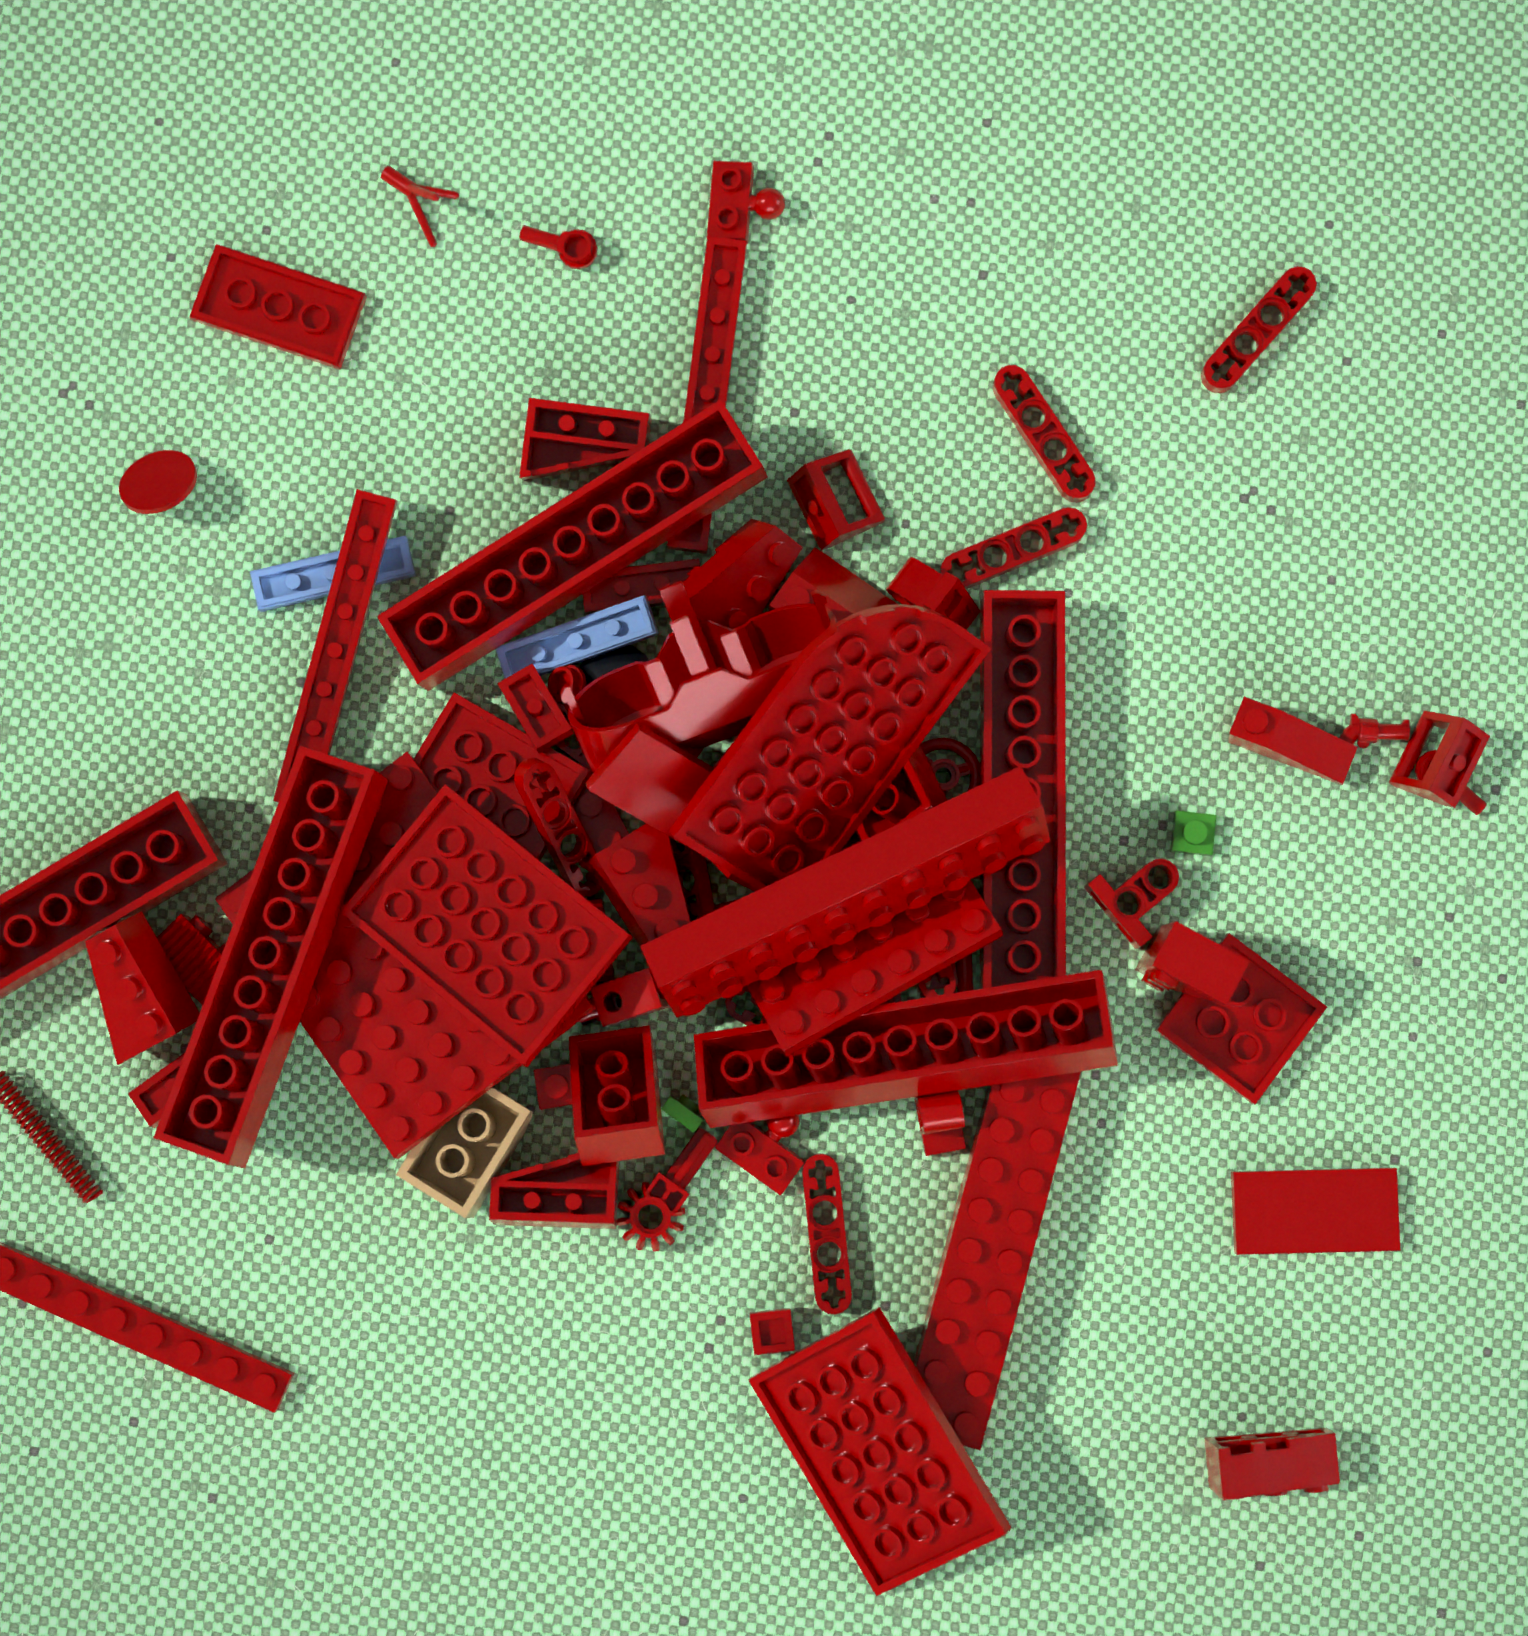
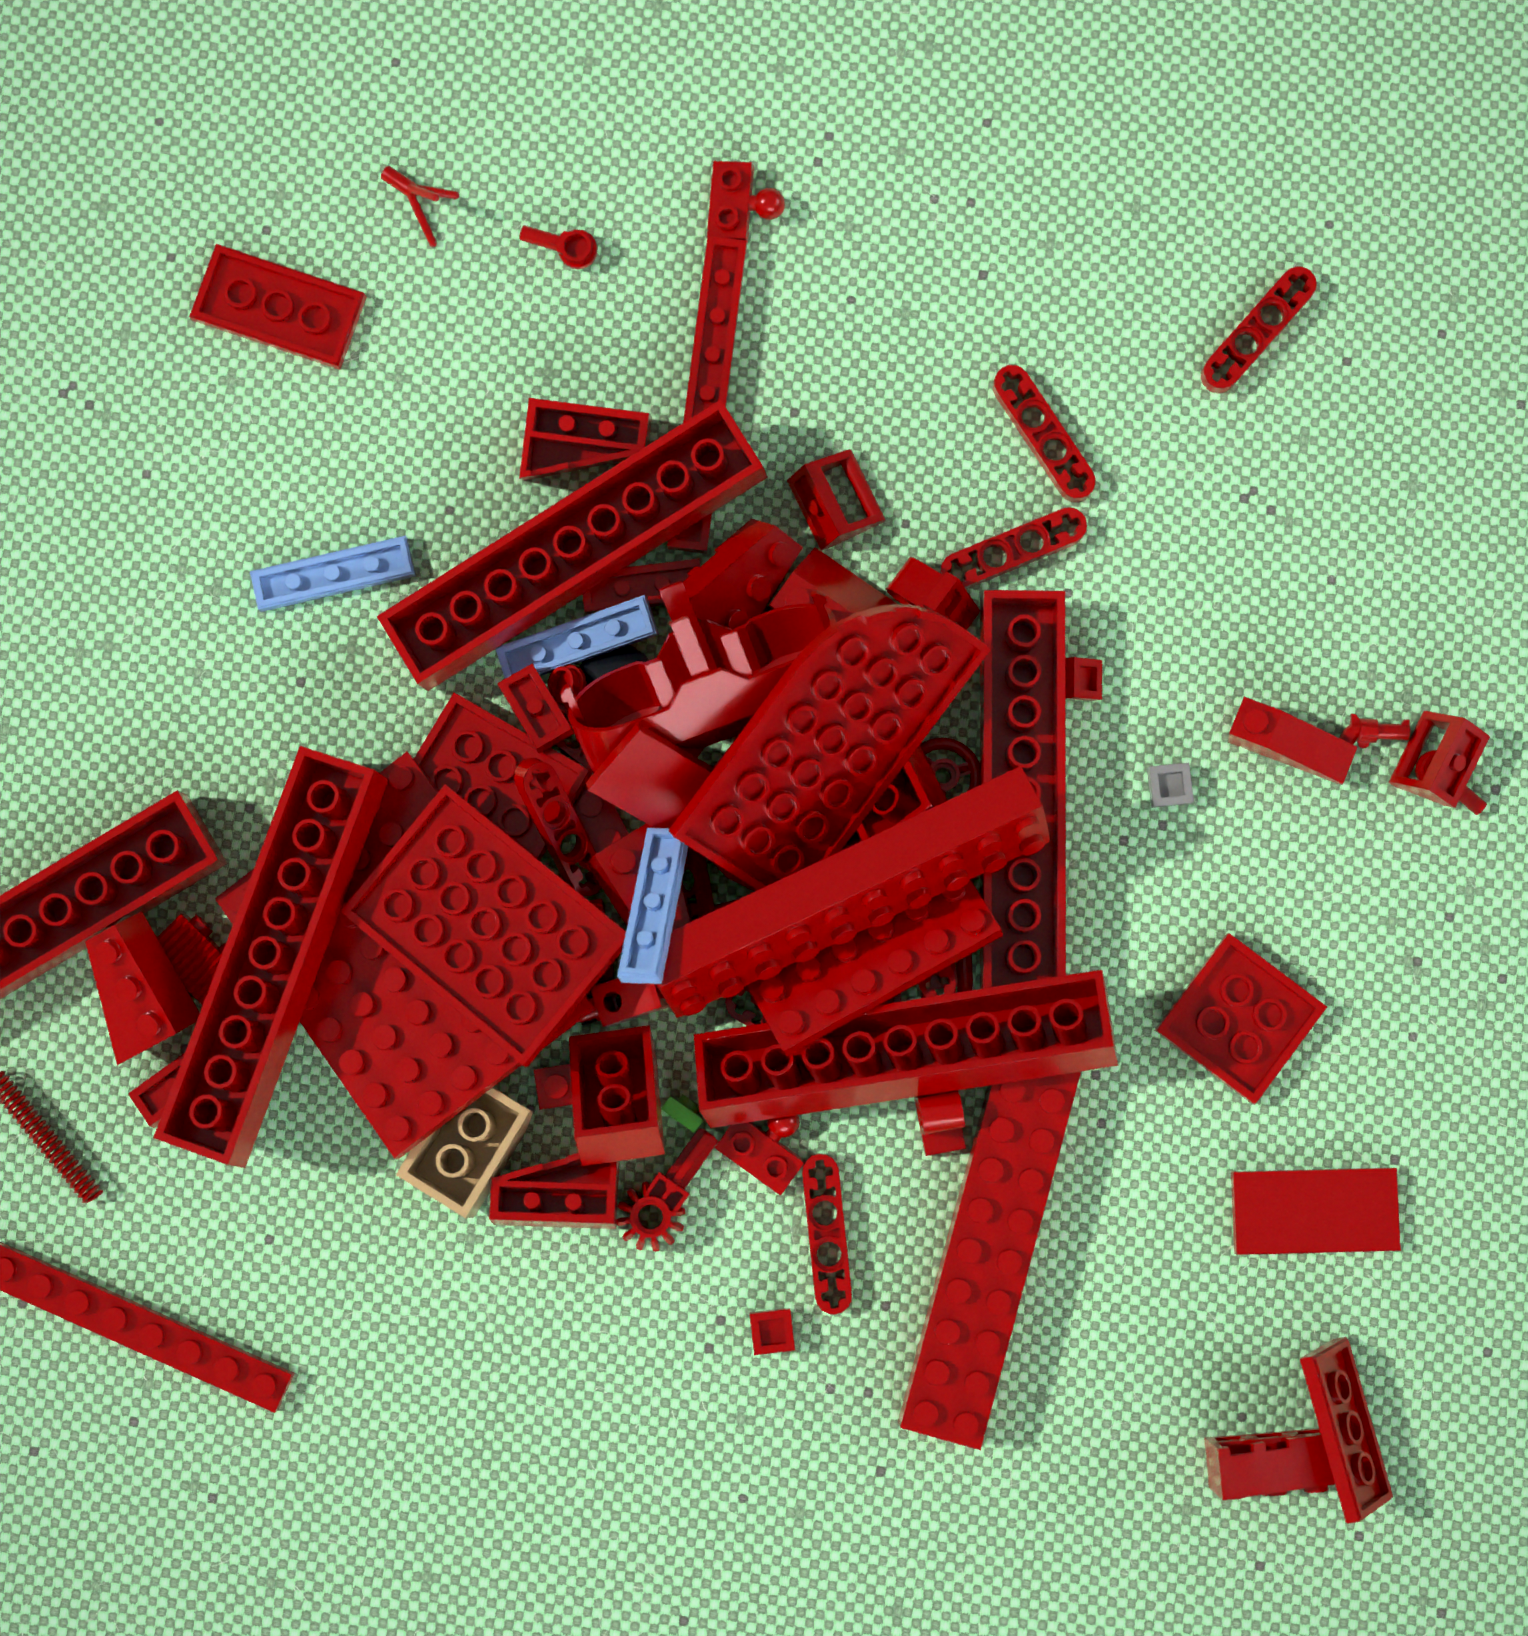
(157, 482): red piece -> none
(340, 628): red plate -> none
(653, 908): none -> light blue tile
(879, 1452): red plate -> none
(1083, 678): none -> red plate
(1143, 892): red tile -> none
(1170, 785): none -> light grey plate
(1191, 964): red wedge -> none
(1193, 833): bright green plate -> none
(1346, 1429): none -> red tile

